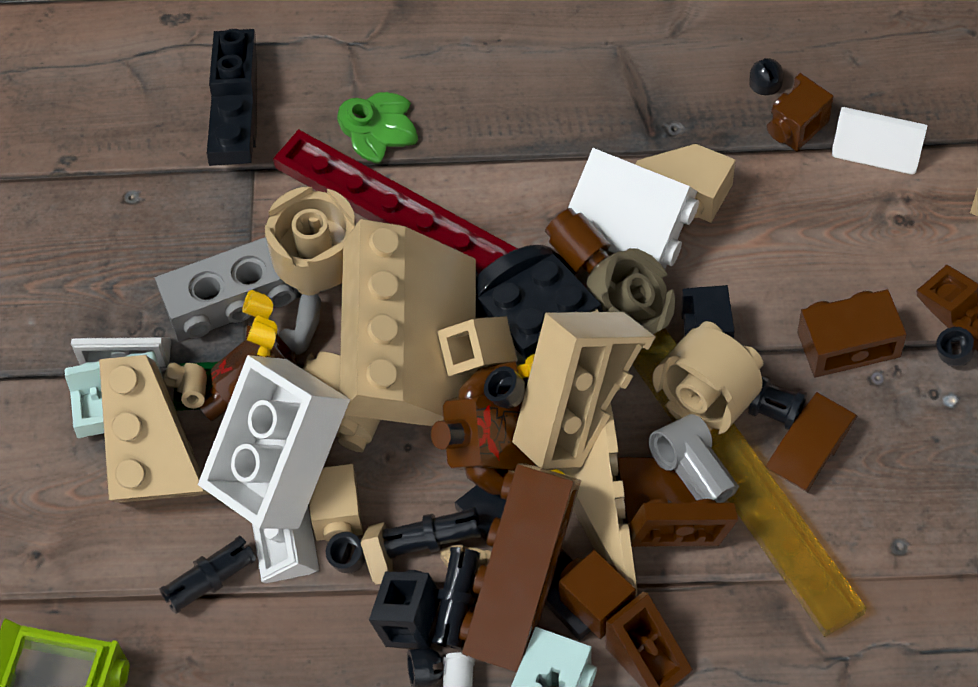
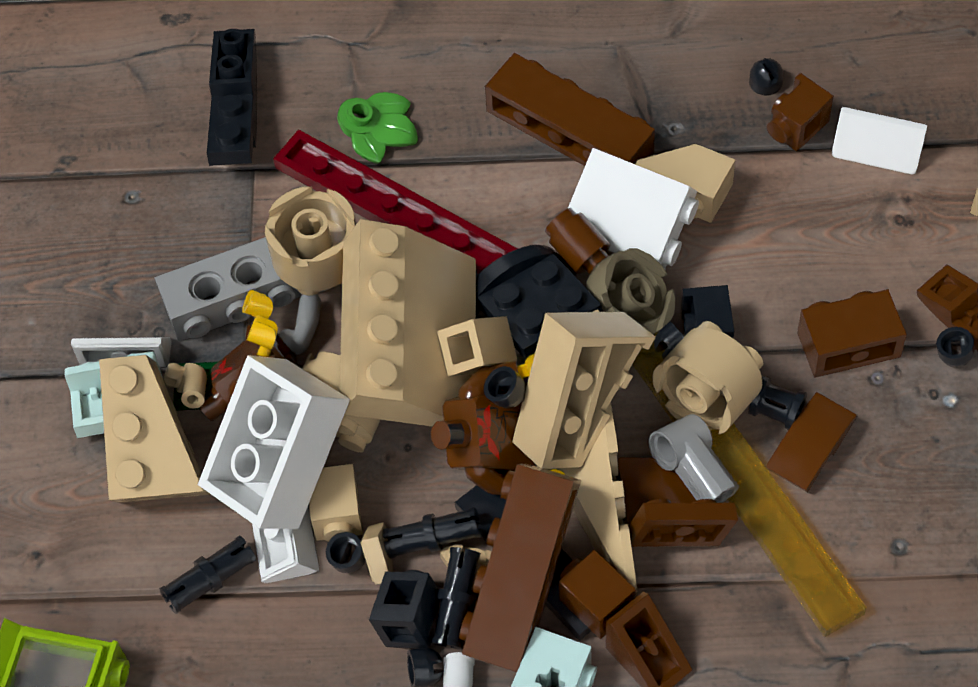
(564, 114): none -> reddish brown brick
(667, 339): none -> black hinge

